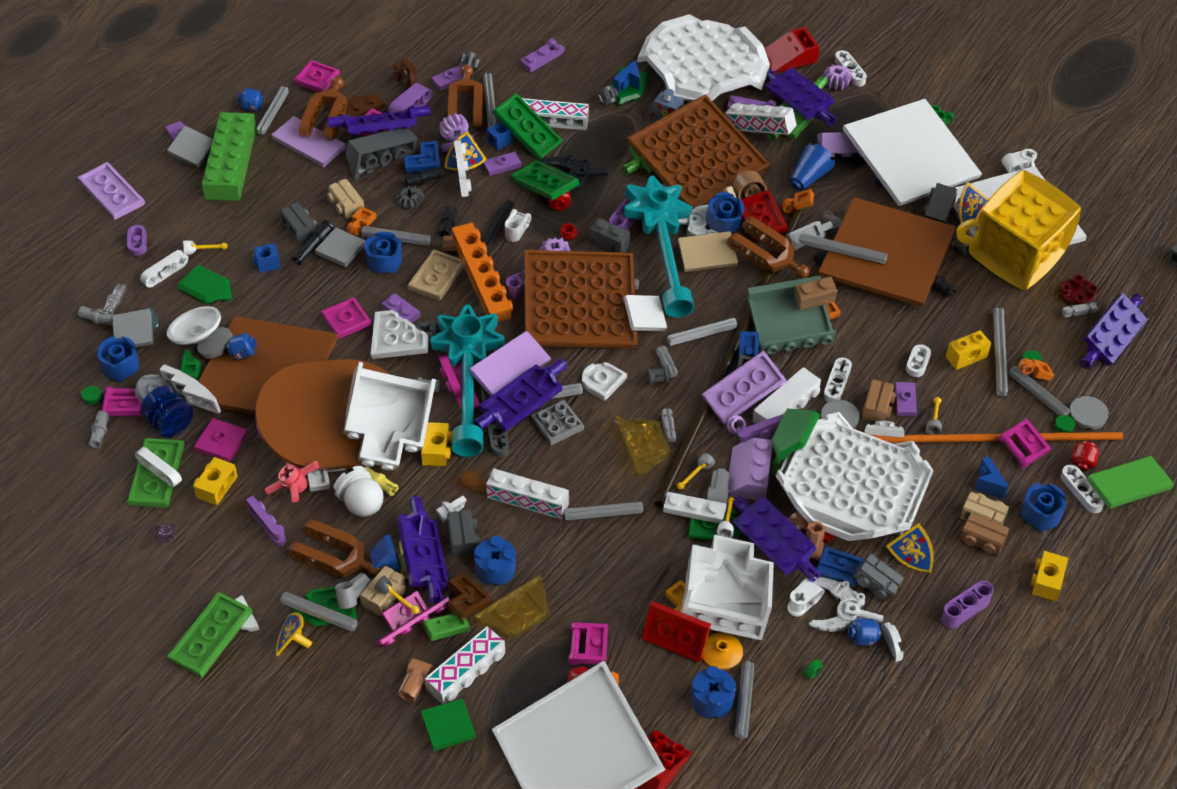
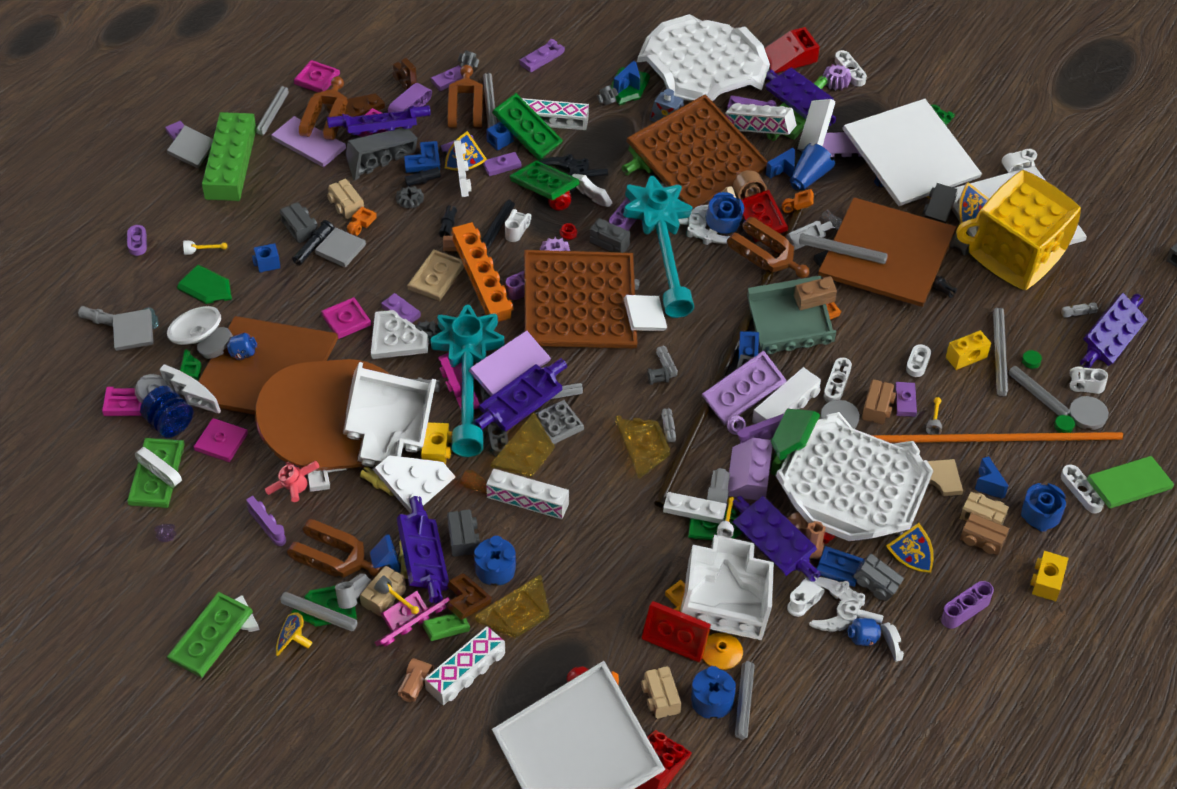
(91, 395): green tile -> none
(98, 429): light grey pin -> none
(111, 190): lavender tile -> none
(114, 299): clear pin -> none
(118, 358): blue brick -> none
(155, 274): white beam -> none
(215, 481): yellow brick -> none
(250, 99): blue head -> none
(359, 492): white tile -> none
(383, 252): blue brick -> none
(405, 237): light grey axle -> none
(413, 478): none -> white plate
(447, 507): white piece -> none
(448, 724): green tile -> none
(453, 127): lavender gear -> none
(526, 449): none -> clear yellow wing
(595, 643): dark pink plate -> none
(598, 194): none -> white tile
(602, 379): white tile -> none
(603, 510): light grey axle -> none
(662, 692): none -> tan brick
(701, 331): light grey axle -> none
(705, 462): hinge -> none
(706, 252): tan tile -> none
(781, 163): none -> blue slope
(813, 669): green tile -> none
(816, 123): none -> white tile
(884, 428): white tile -> none
(946, 477): none -> tan tile
(1030, 441): dark pink plate -> none
(1039, 369): orange plate -> none
(1078, 290): dark red dish -> none
(1085, 455): red head -> none
(1089, 380): none -> white piece

